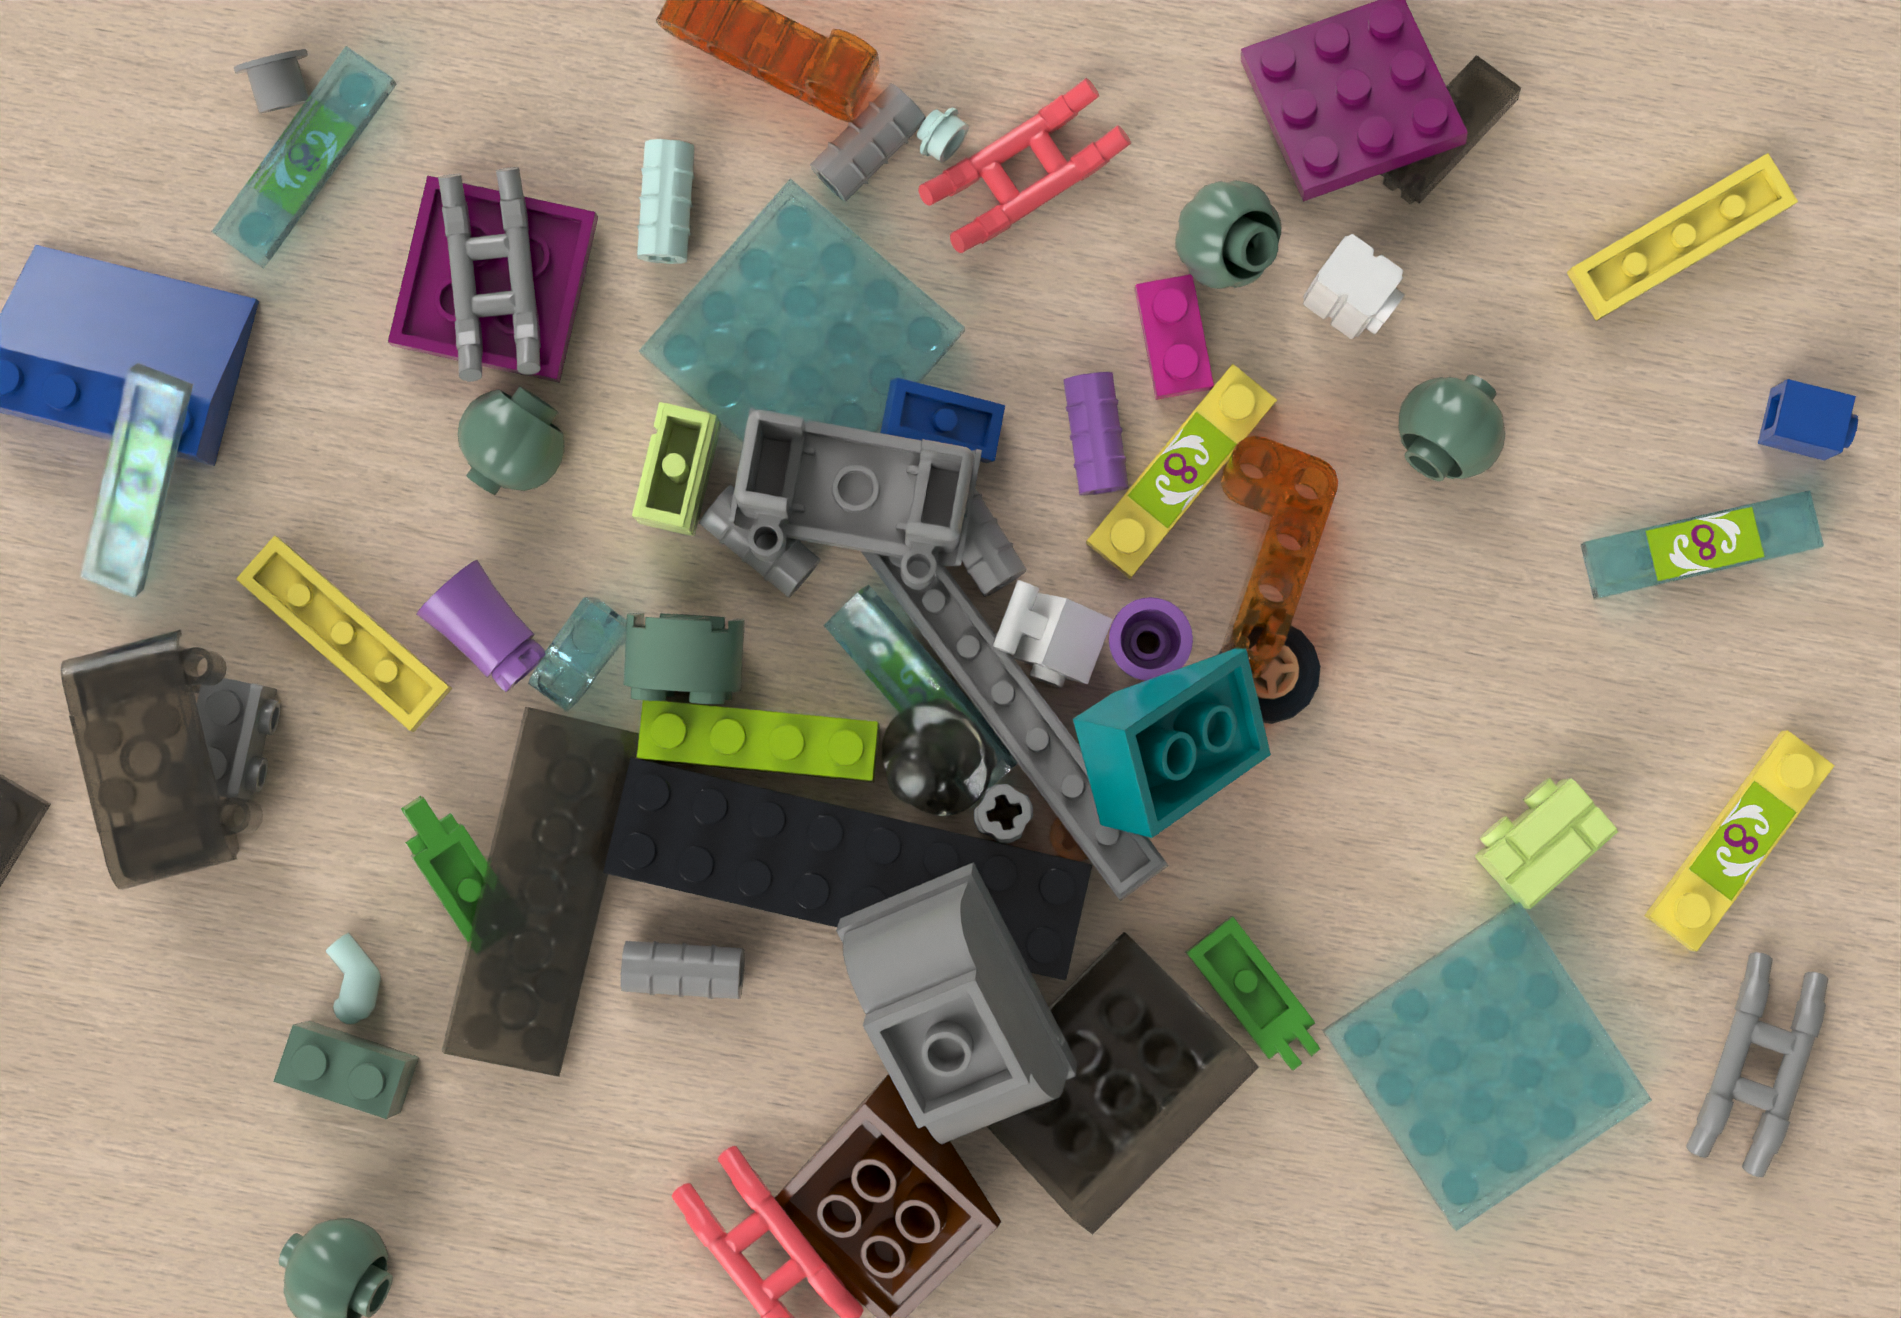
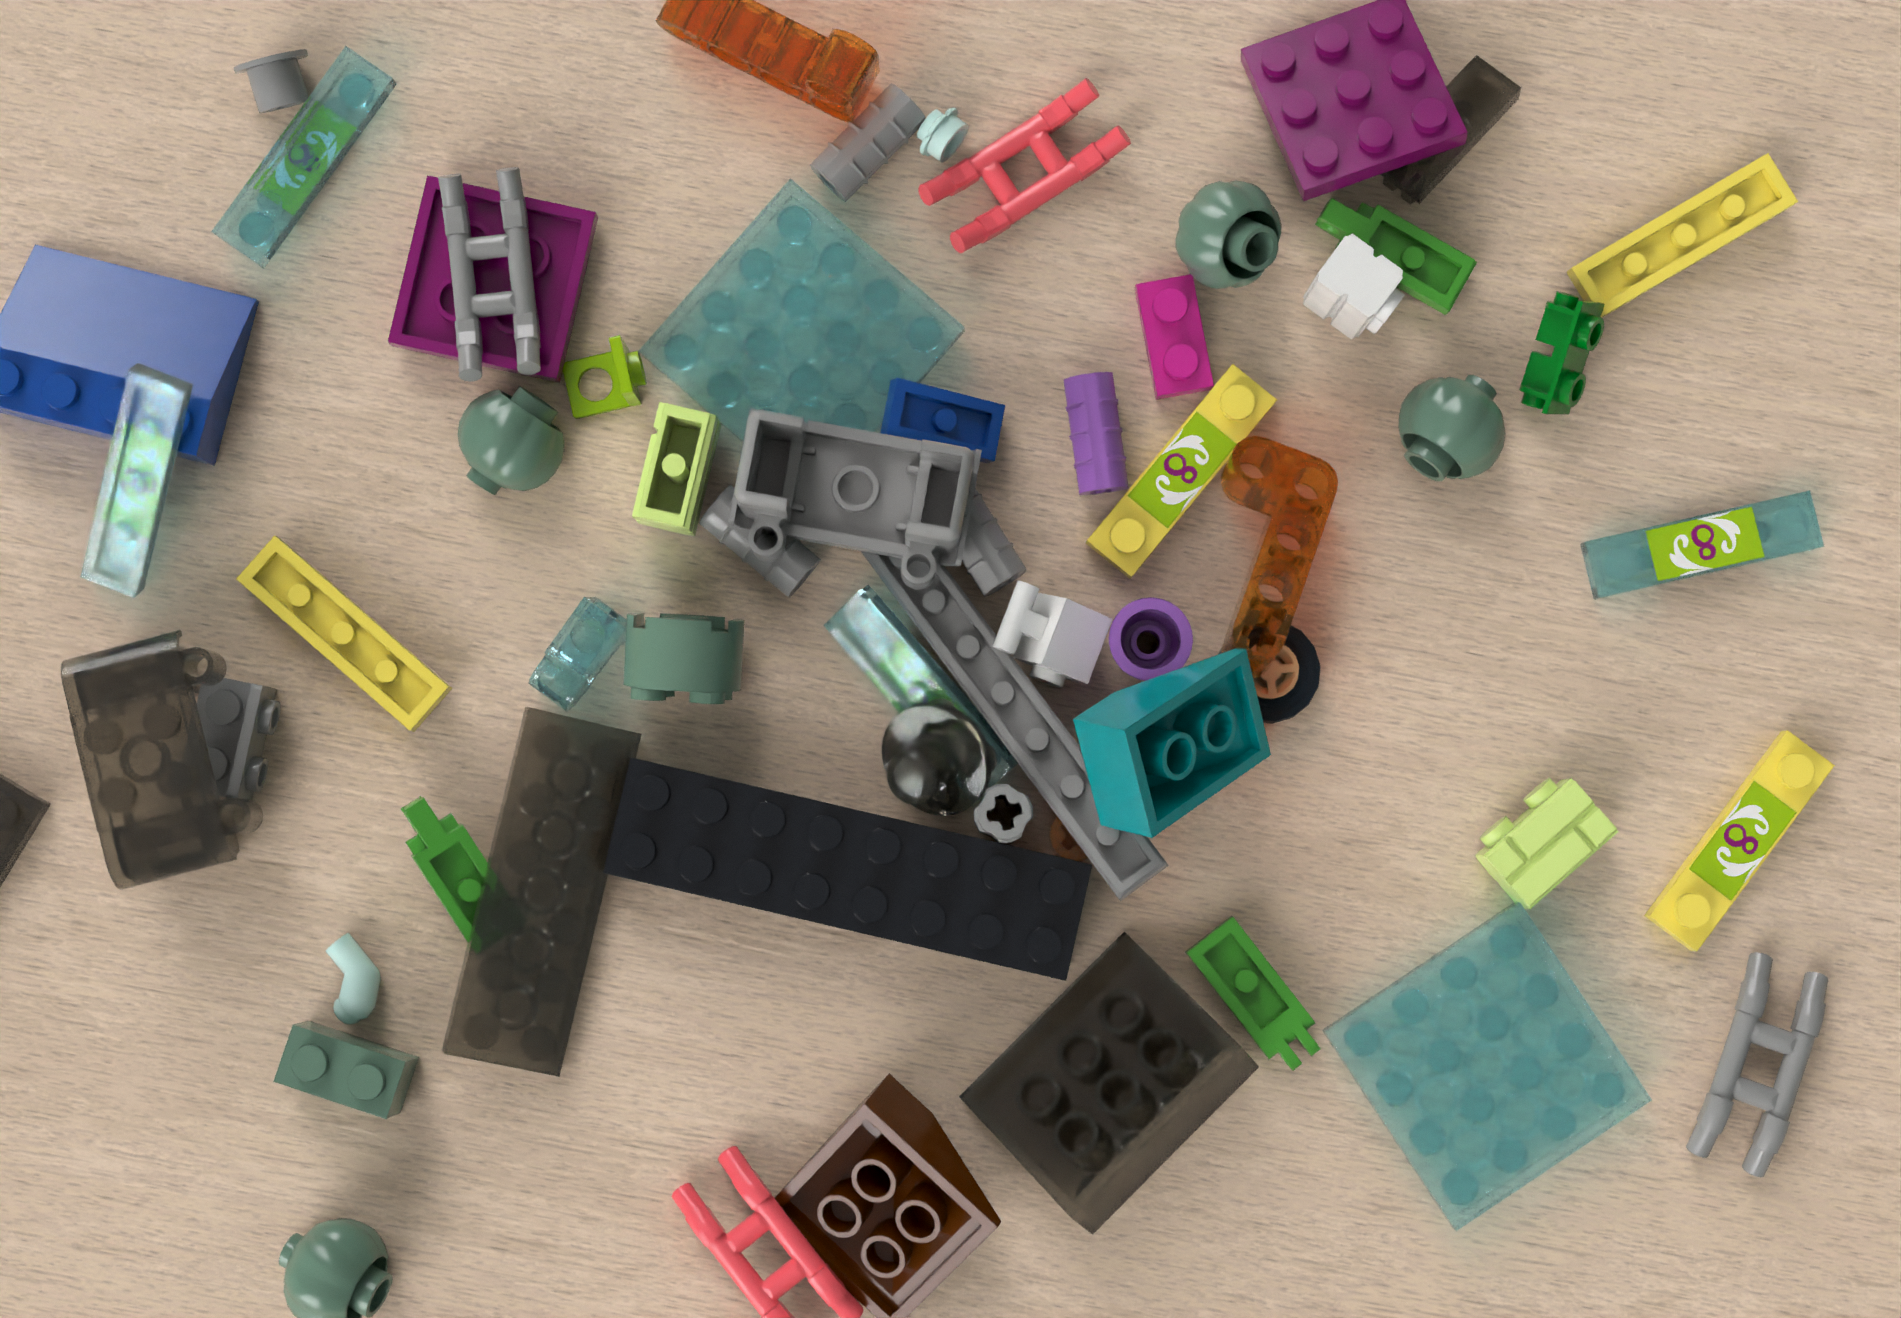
(483, 626): medium lavender plant -> none
(626, 375): none -> lime bracket
(665, 201): light aqua axle -> none
(682, 970): light grey axle -> none
(758, 740): lime brick -> none
(953, 1006): light grey container -> none
(1429, 266): none -> bright green hinge
(1558, 380): none -> green hinge
(1808, 420): blue brick -> none

